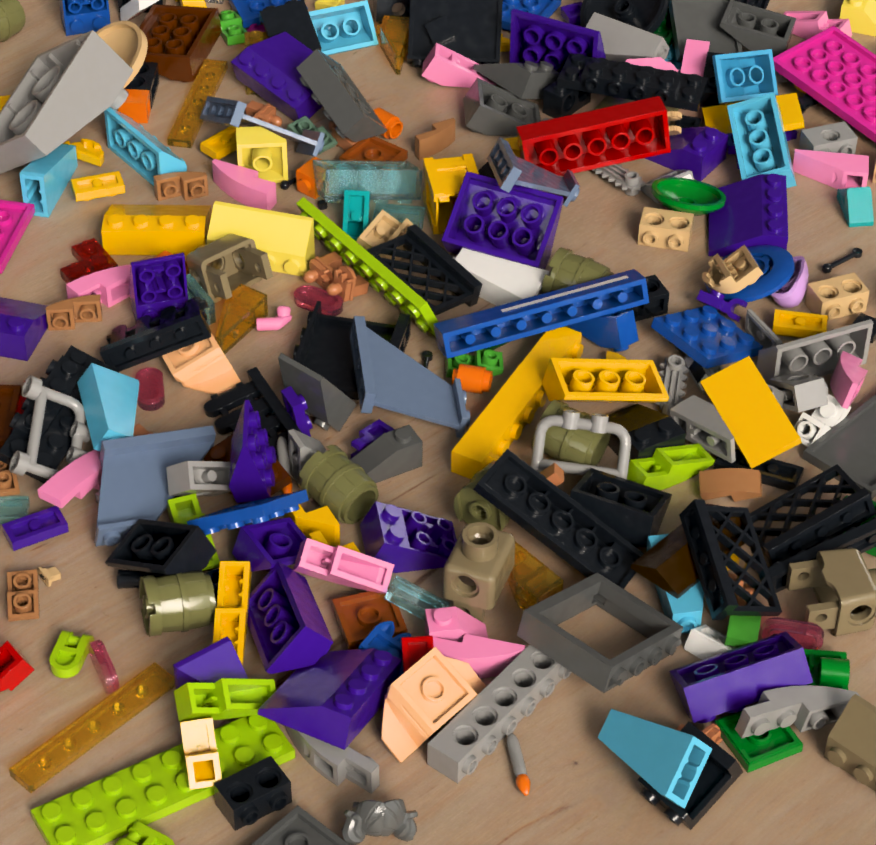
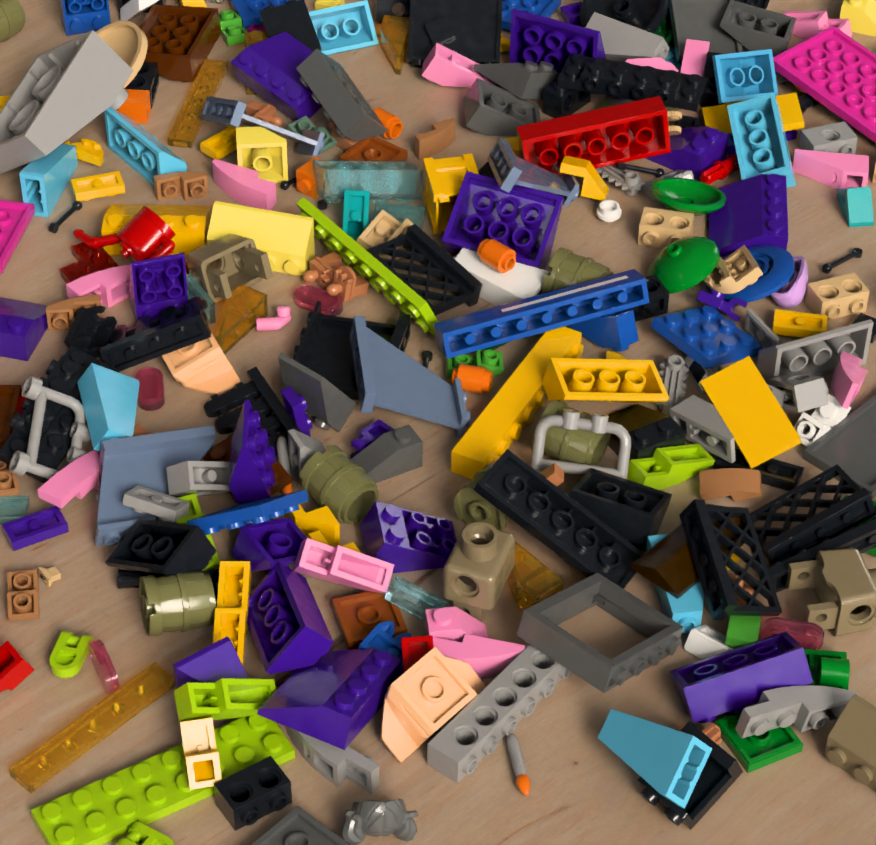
(77, 205): none -> black hinge
(90, 331): none -> black hinge
(141, 238): none -> red piece
(156, 503): none -> light grey plate
(496, 255): none -> orange brick
(593, 184): none -> yellow slope
(609, 211): none -> white plate
(621, 165): none -> black hinge
(684, 263): none -> green dish
(719, 170): none -> red axle

